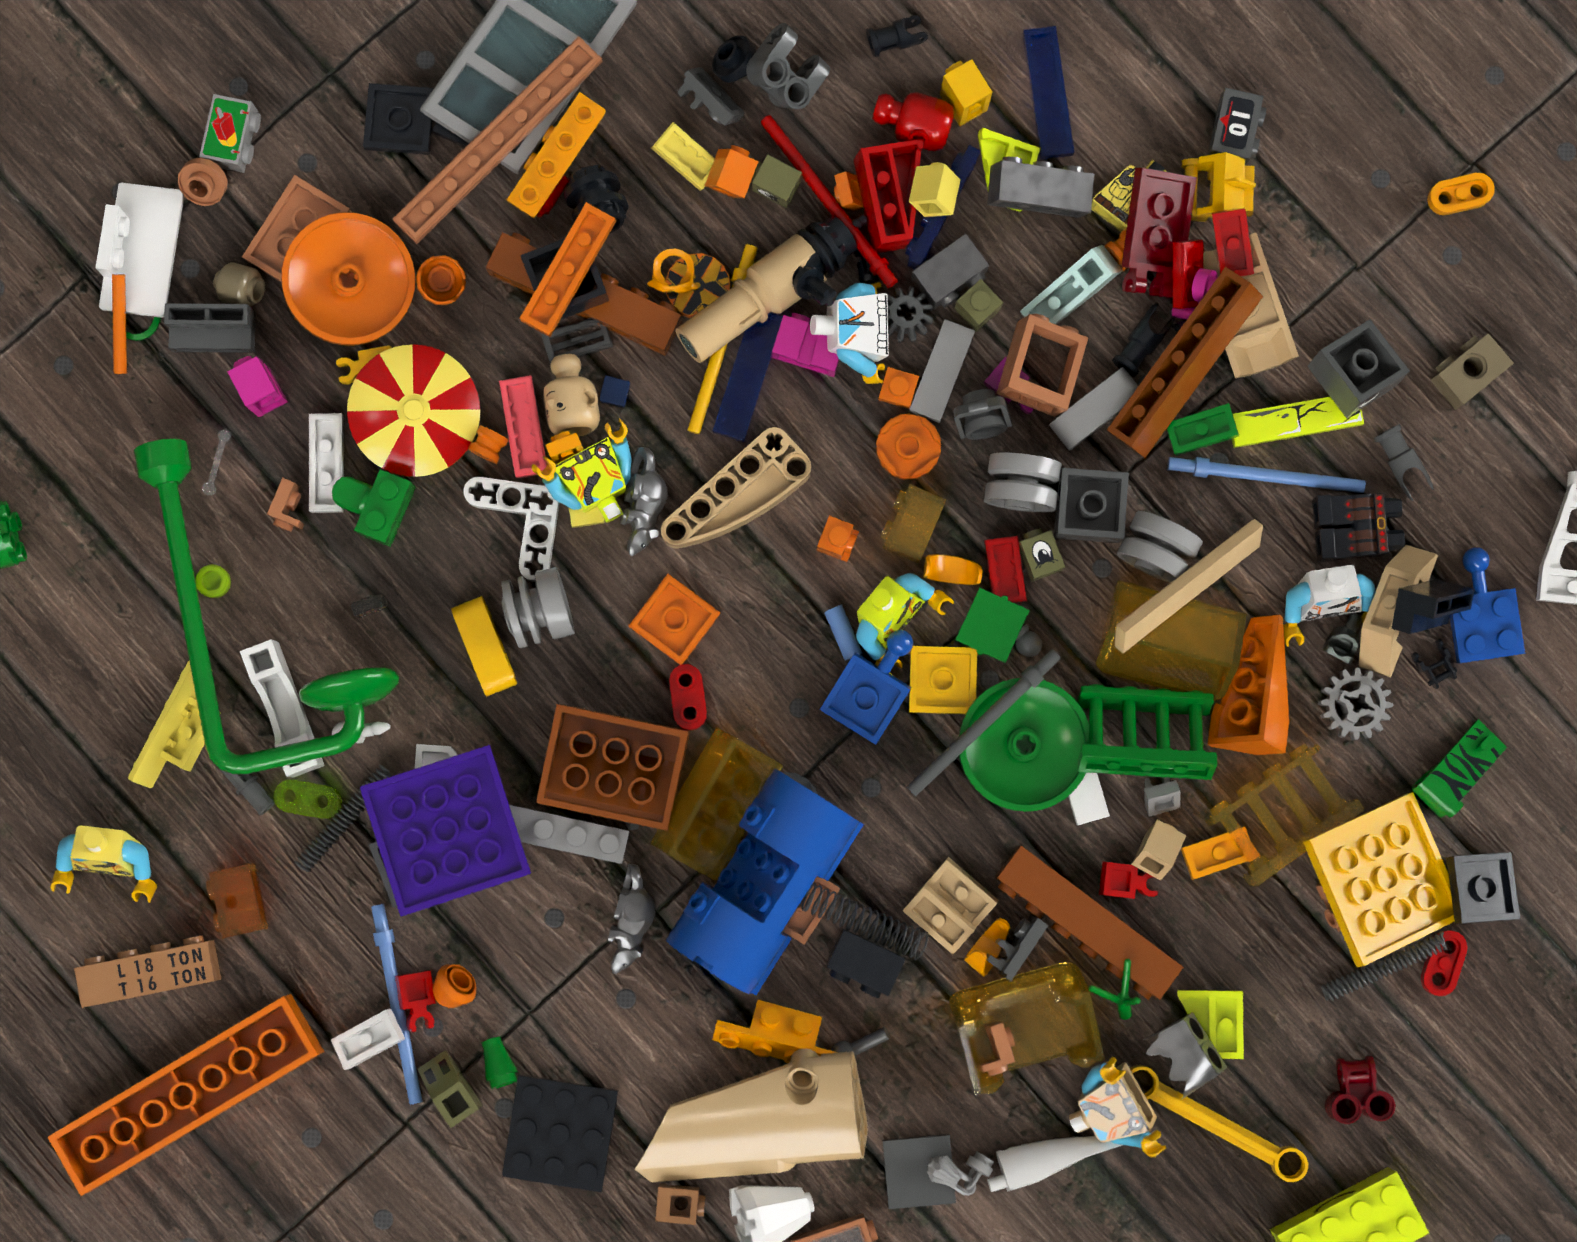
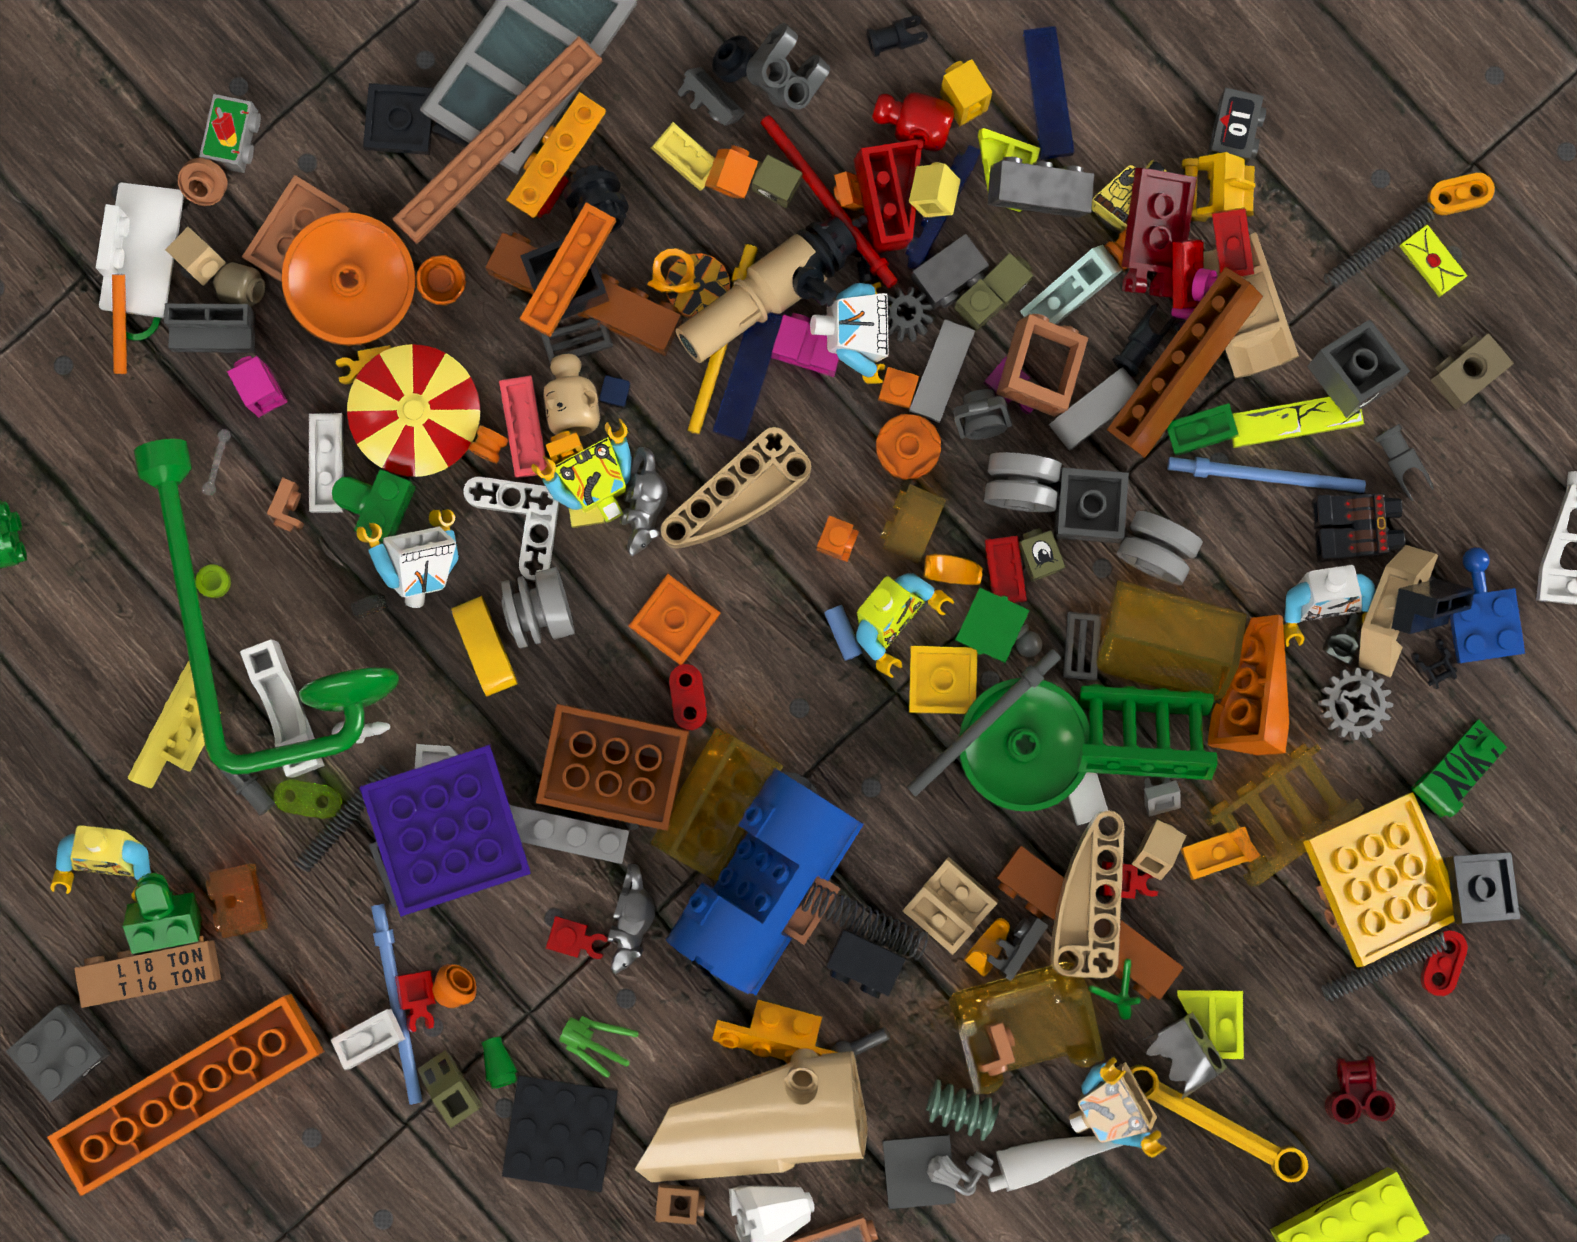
(58, 1052): none -> dark grey brick
(160, 917): none -> green brick
(195, 256): none -> tan brick
(415, 560): none -> torso
(571, 937): none -> red plate
(578, 1037): none -> bright green plant
(867, 694): blue plate -> none
(961, 1110): none -> sand green piece
(1009, 278): none -> olive brick
(1079, 907): none -> tan beam
(1080, 674): none -> dark grey tile
(1188, 585): tan tile -> none
(1381, 247): none -> dark grey piece
(1433, 260): none -> neon yellow tile

